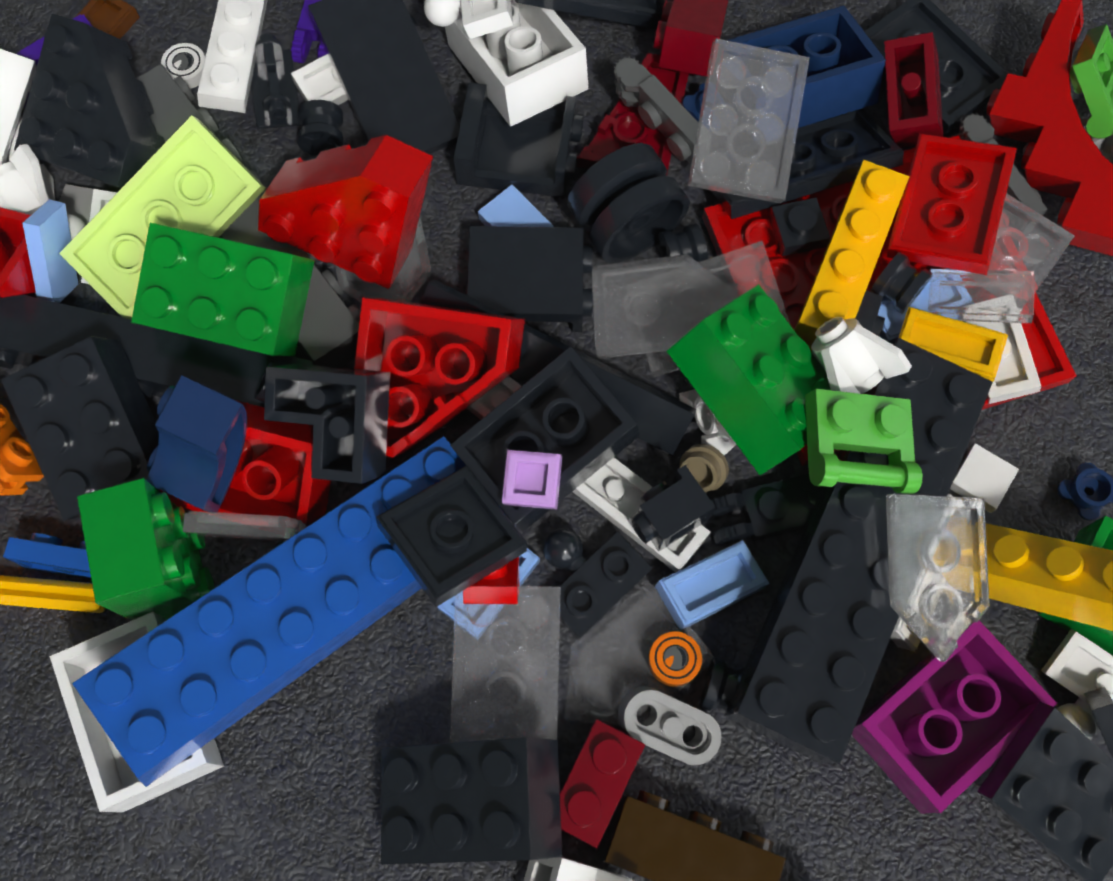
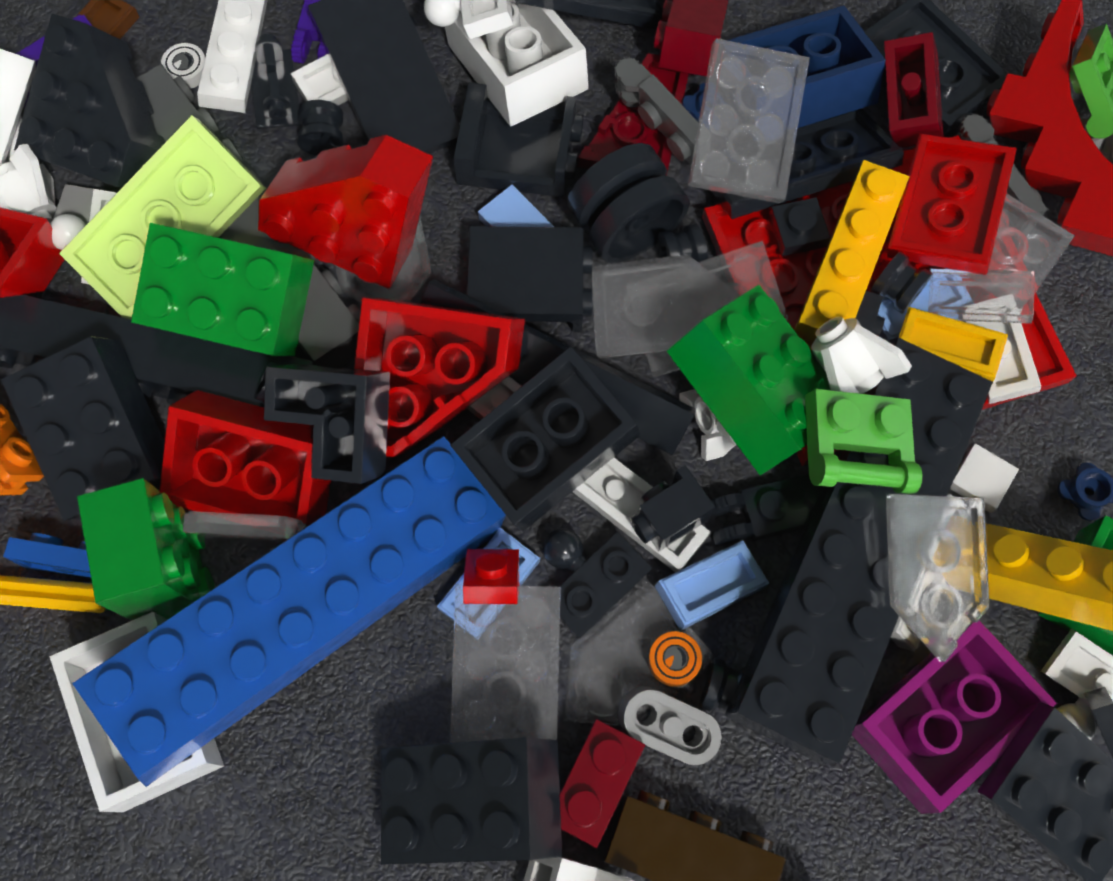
(46, 236): light blue tile -> none
(197, 444): dark blue brick -> none
(451, 535): black tile -> none
(532, 479): lavender tile -> none
(706, 466): dark tan plate -> none

